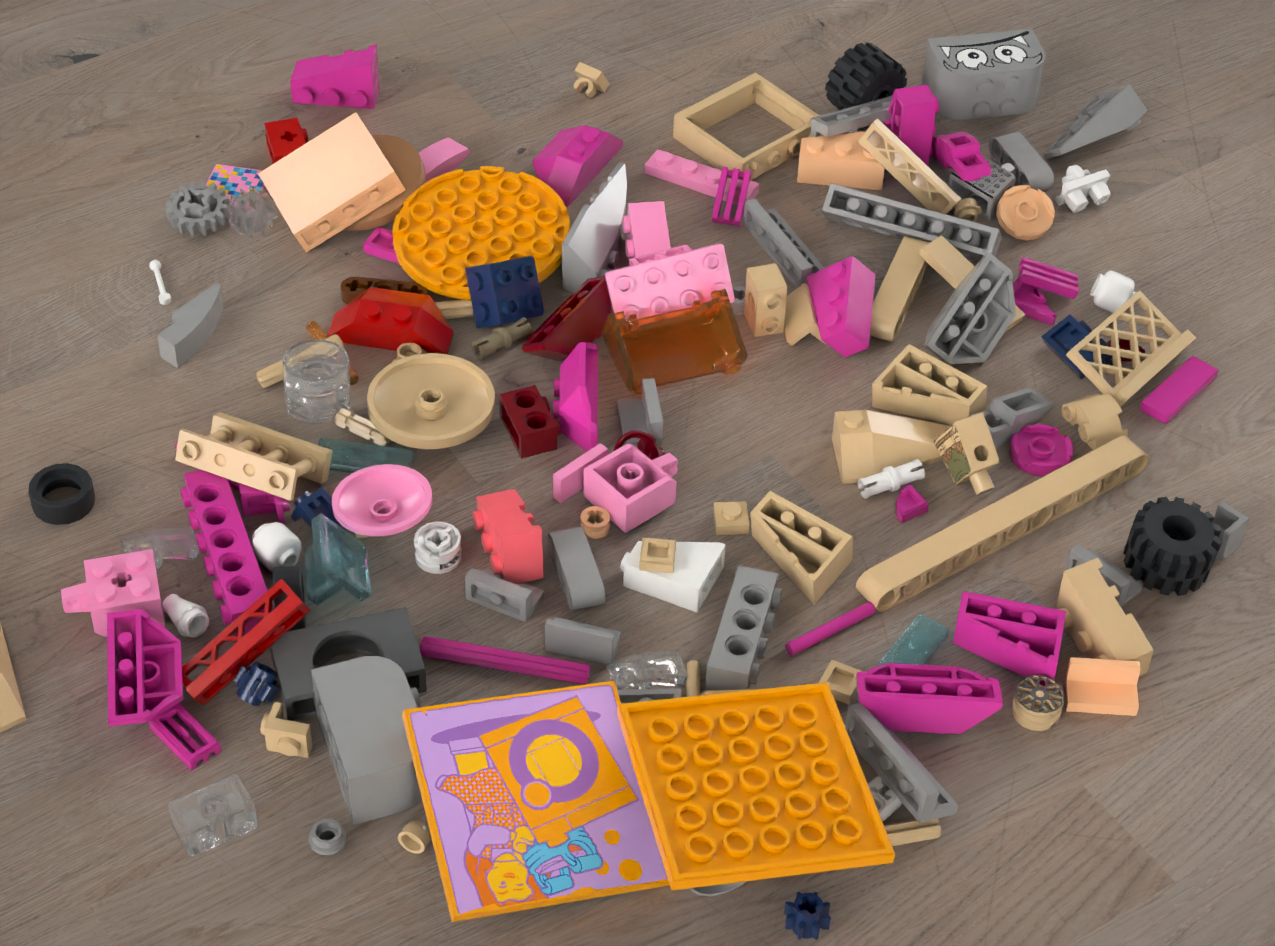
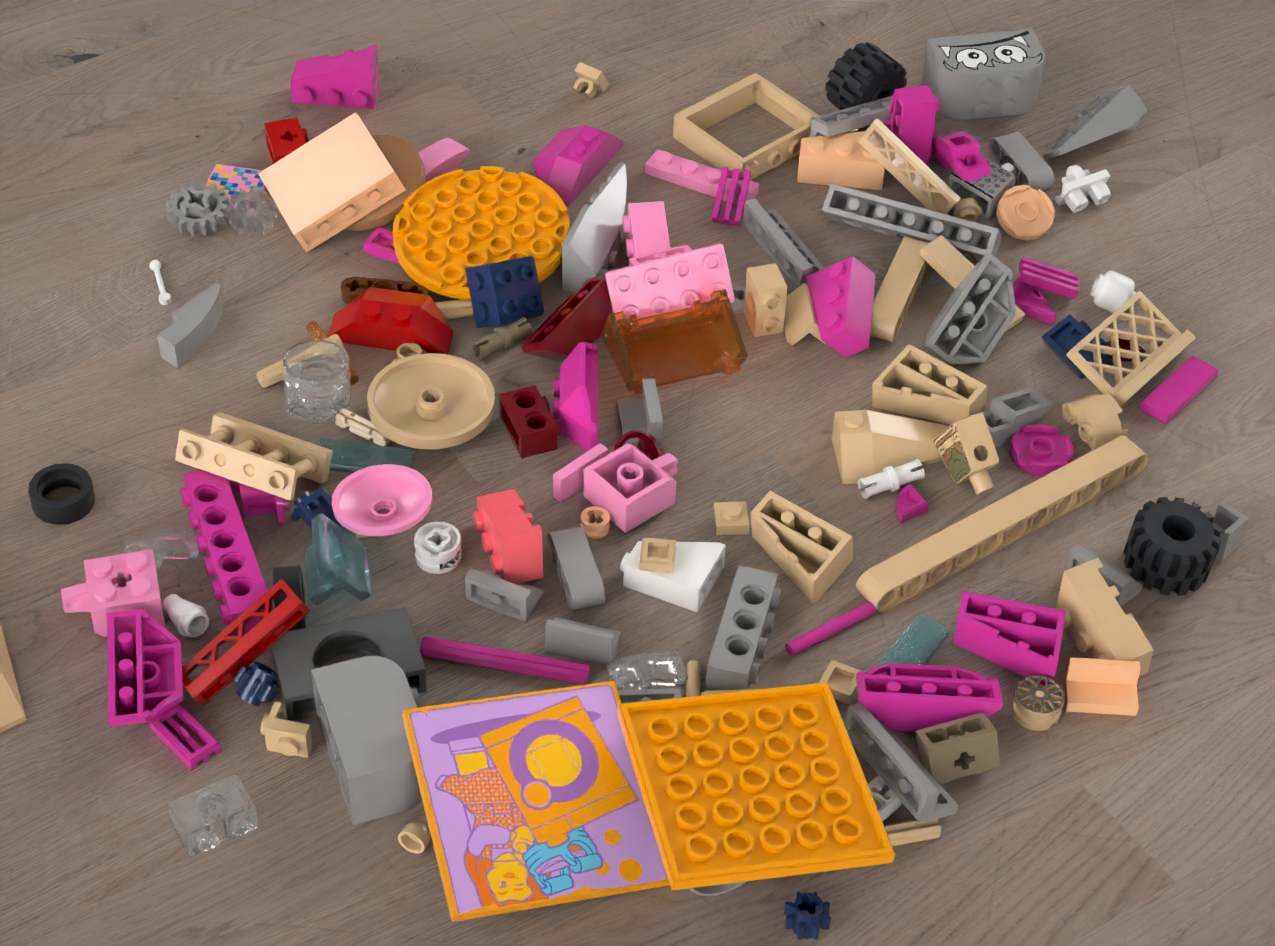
(276, 545): white head -> none
(327, 829): light grey plate -> none
(958, 748): none -> dark tan brick

